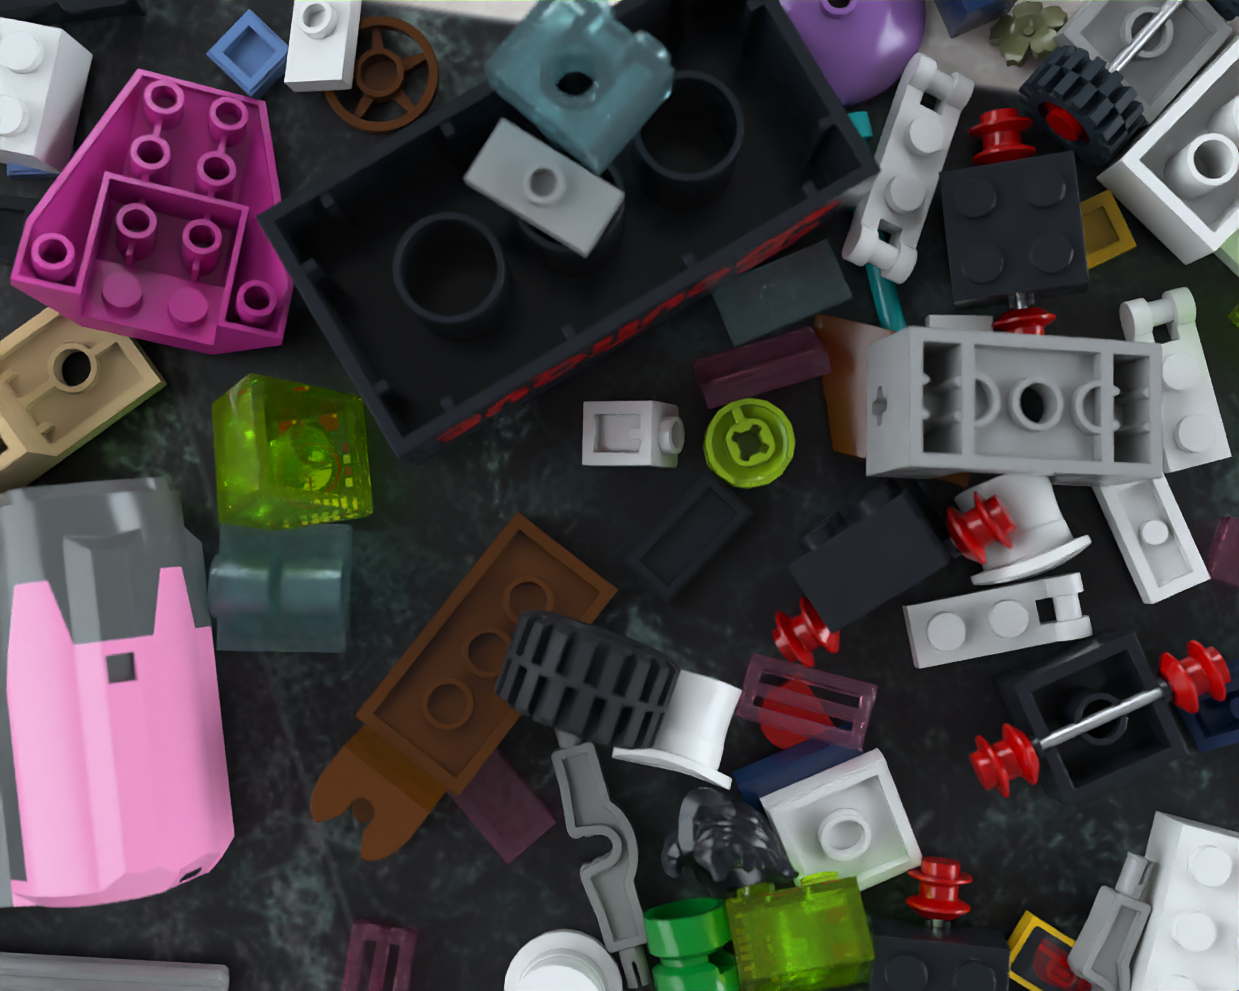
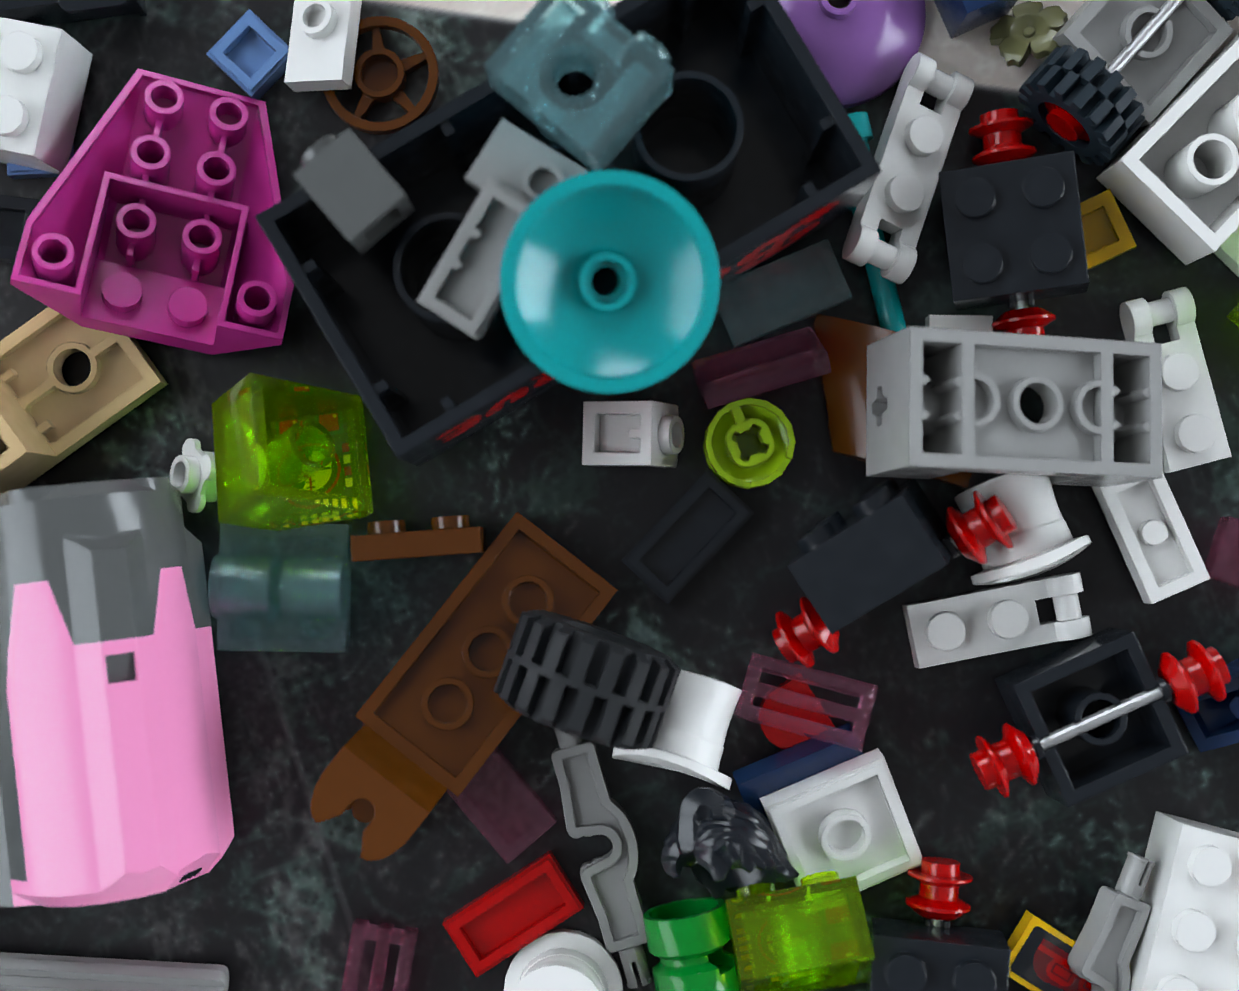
(194, 475): none -> white plate
(353, 189): none -> dark grey brick
(390, 540): none -> reddish brown plate
(467, 277): none -> light grey plate
(513, 913): none -> red tile
(661, 294): none -> teal dish

